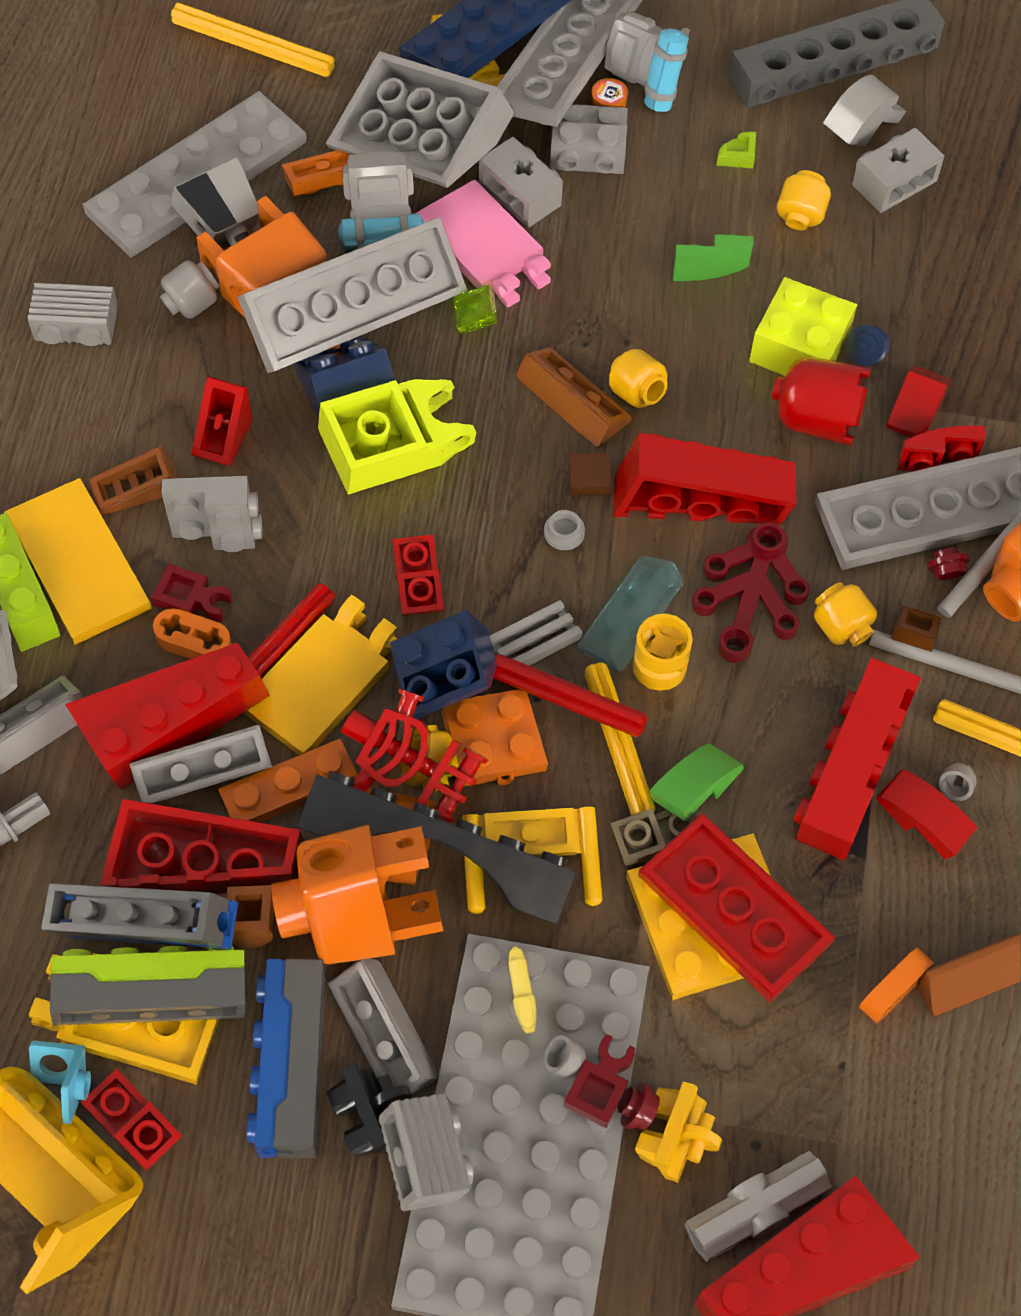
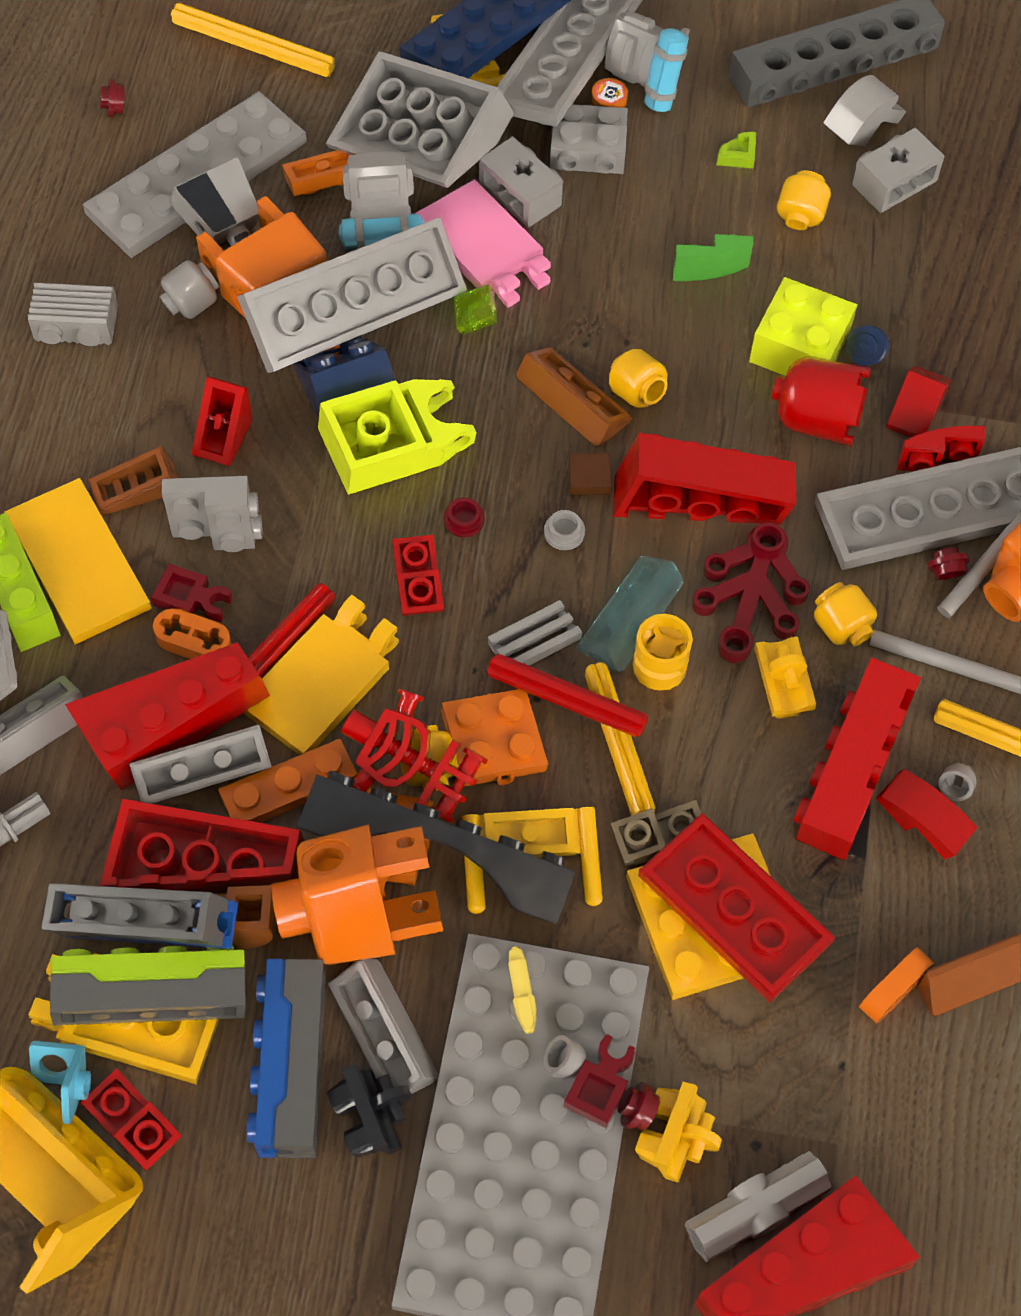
(112, 98): none -> dark red plate
(425, 1152): light grey brick -> none
(445, 662): dark blue slope -> none
(464, 517): none -> dark red plate
(694, 779): bright green slope -> none
(785, 677): none -> yellow hips
(916, 628): reddish brown tile -> none

